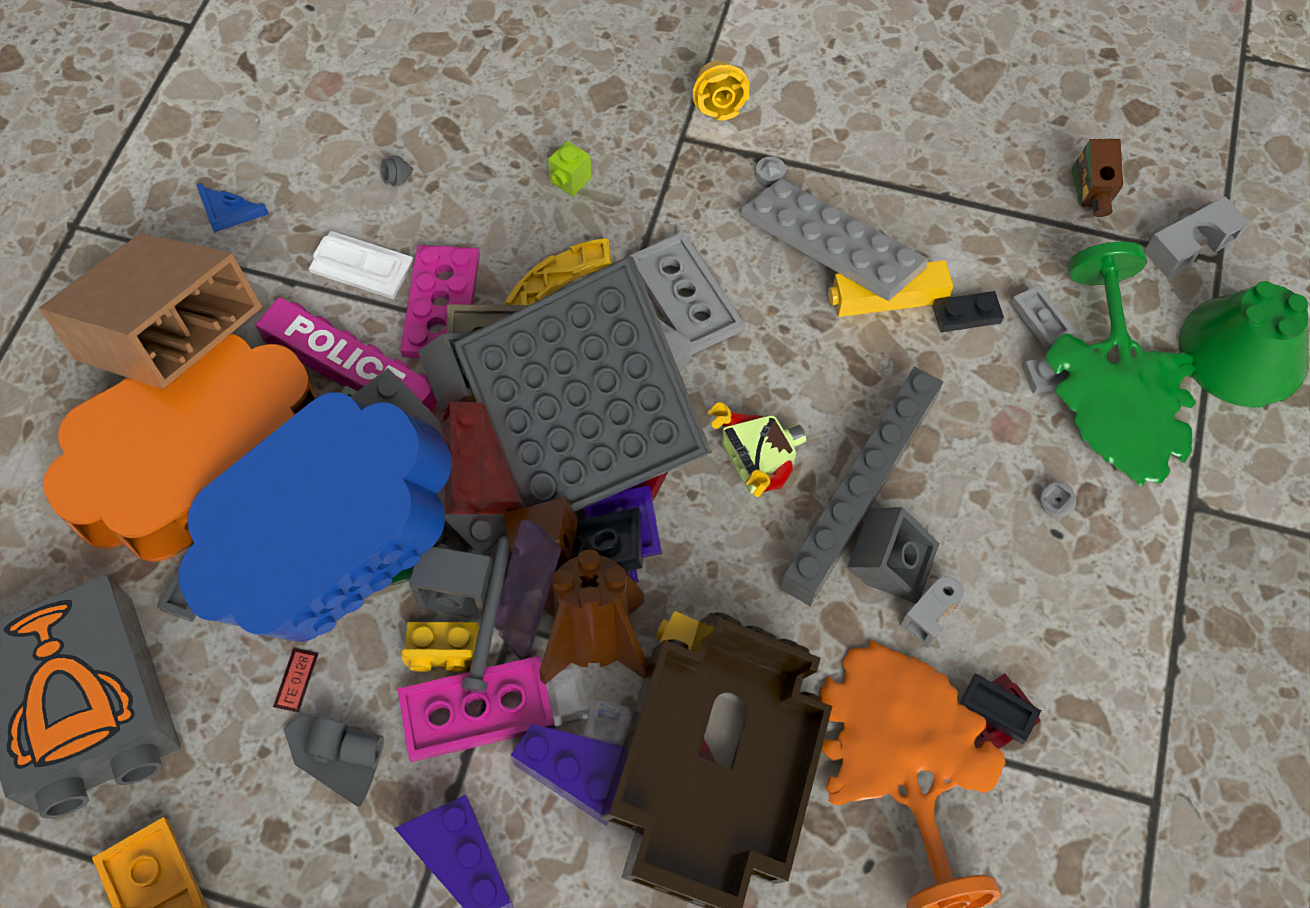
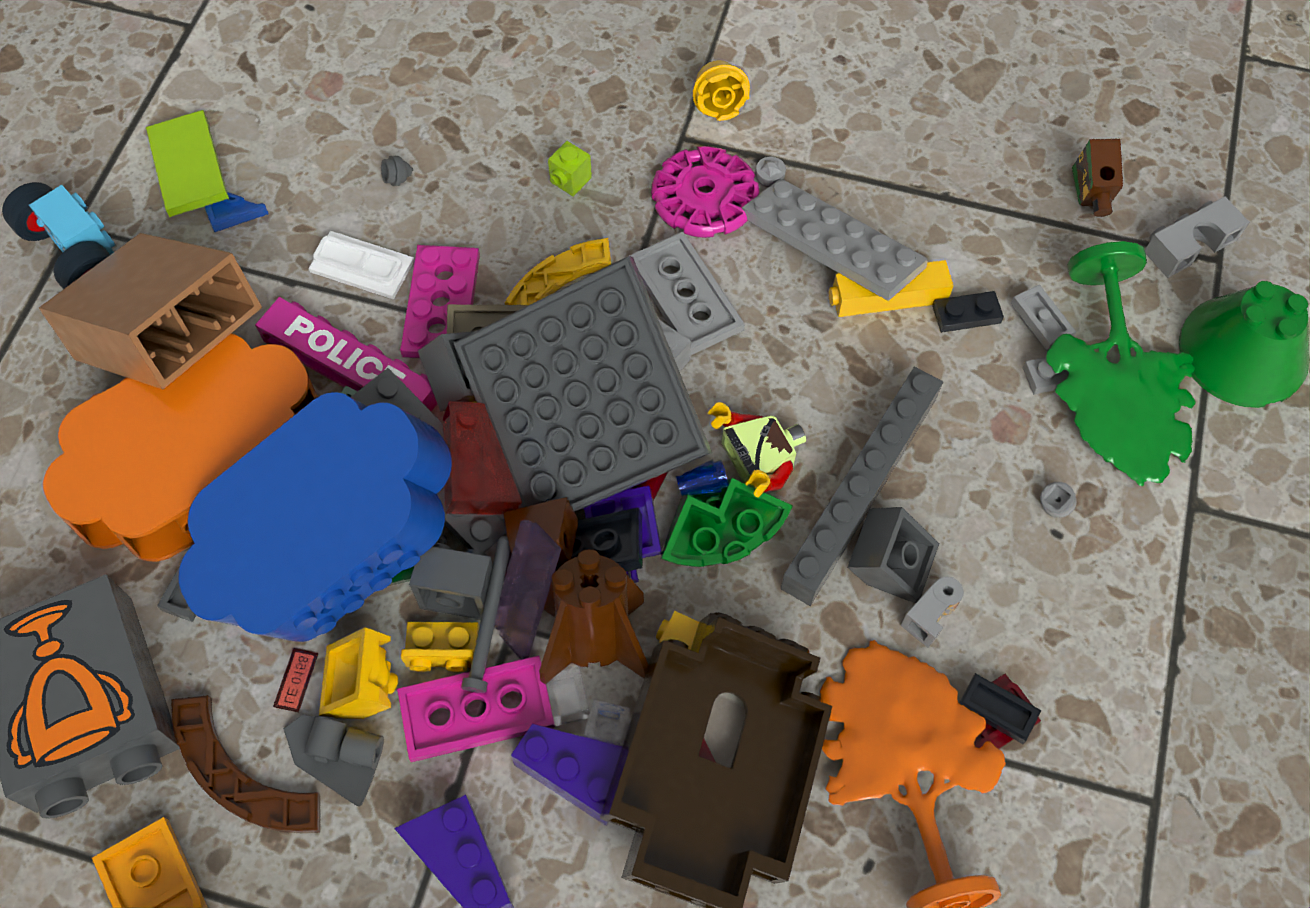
(40, 212): none -> brick
(186, 163): none -> lime tile
(228, 784): none -> reddish brown tile
(357, 676): none -> yellow brick
(703, 479): none -> clear blue cone
(704, 206): none -> dark pink plate
(722, 525): none -> green brick

